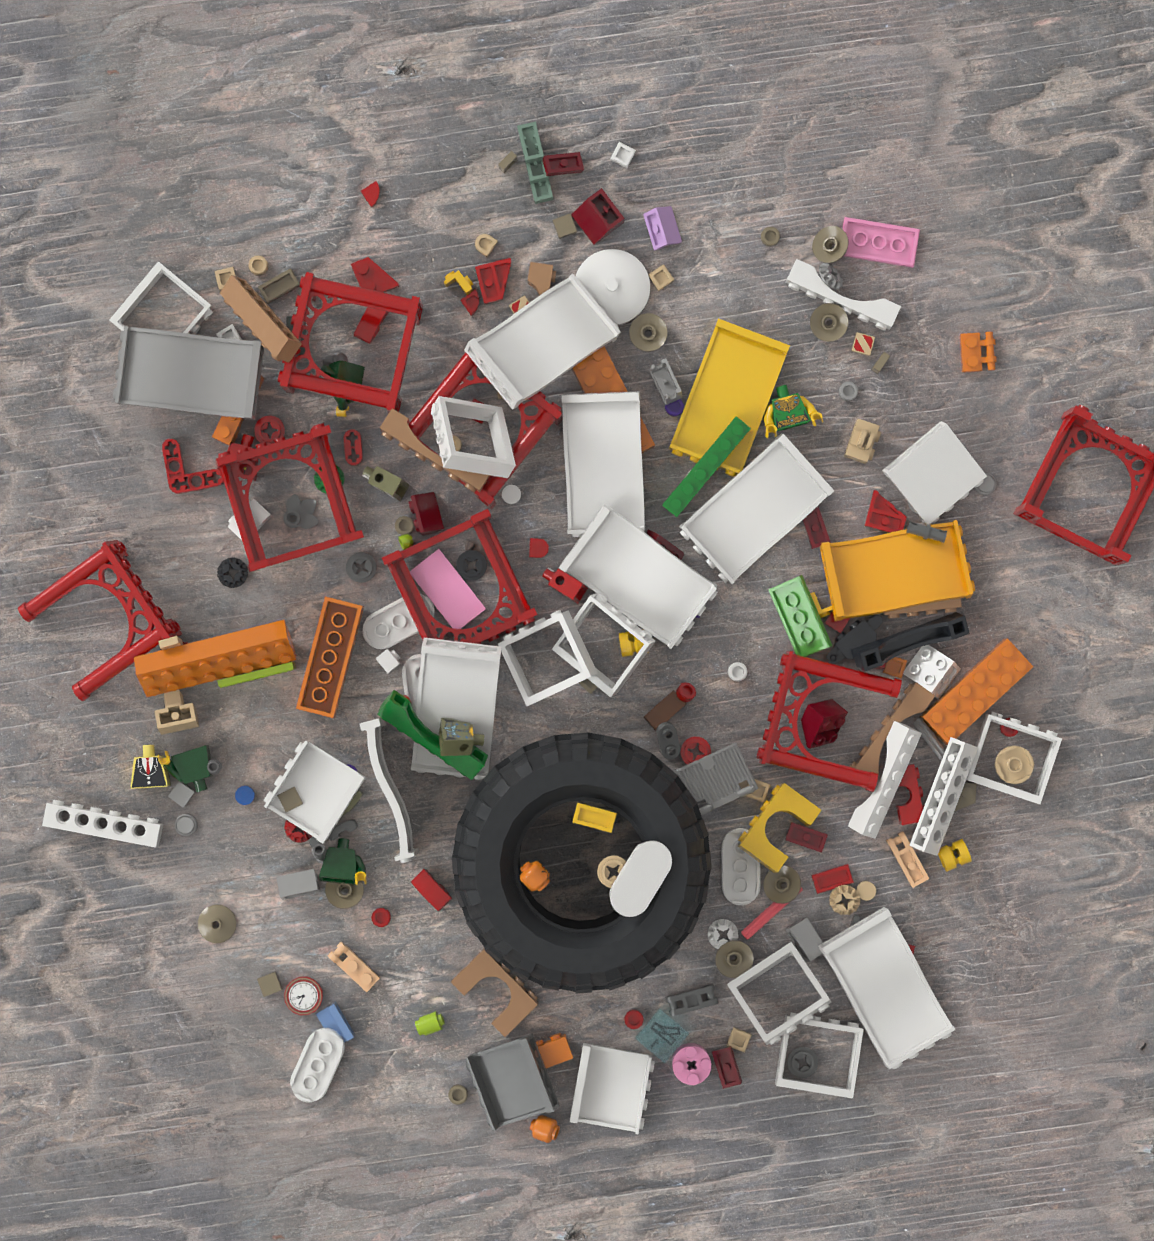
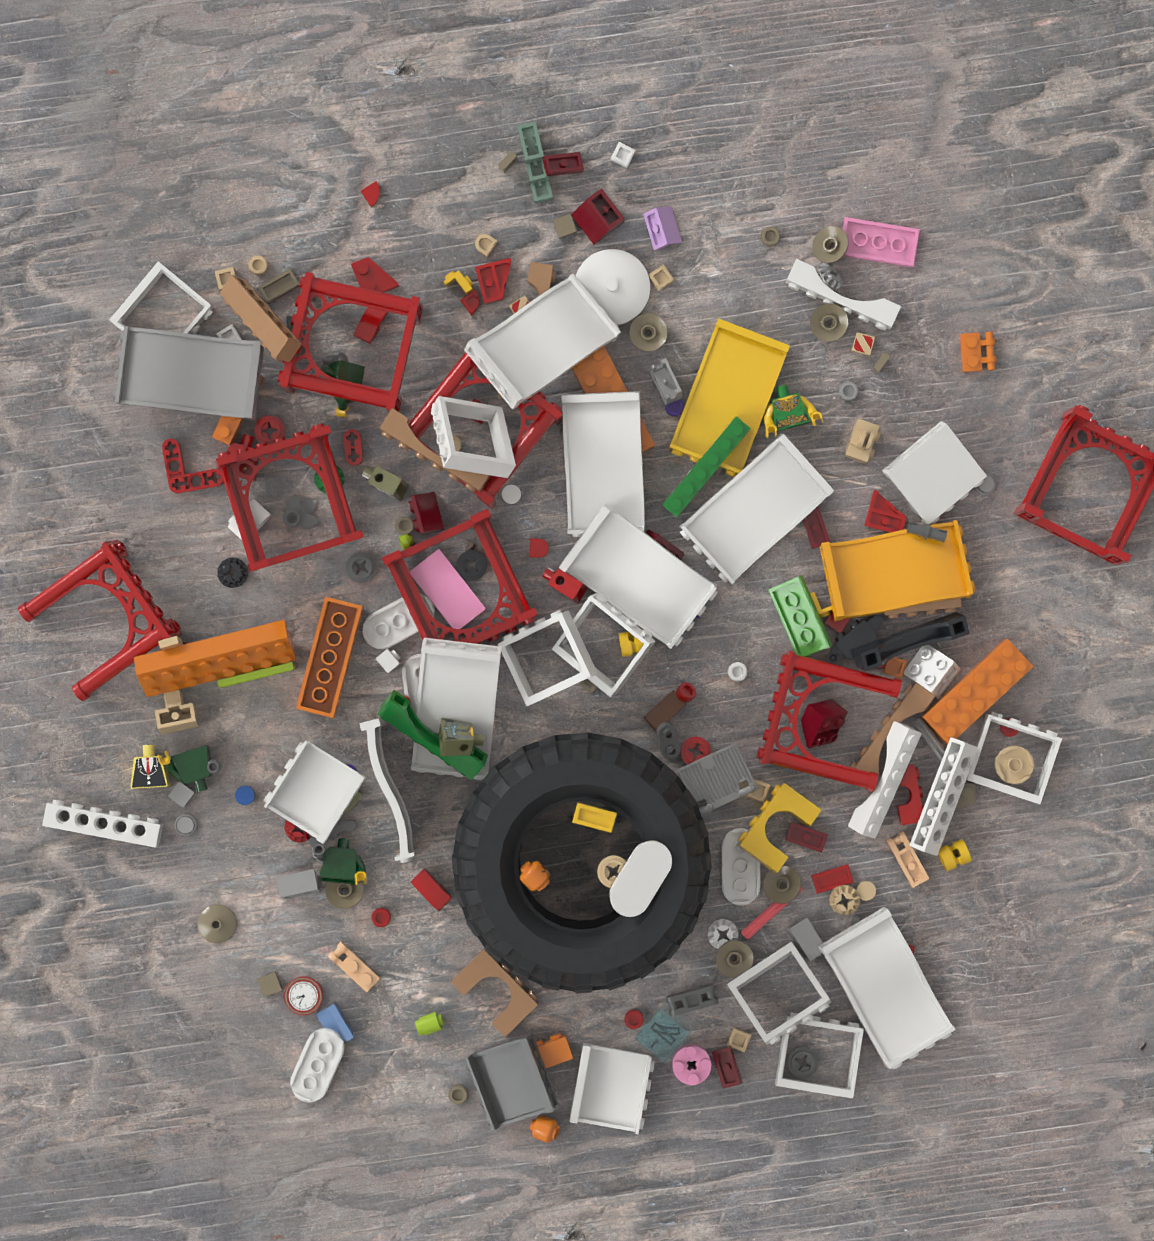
(290, 799): dark tan tile -> none

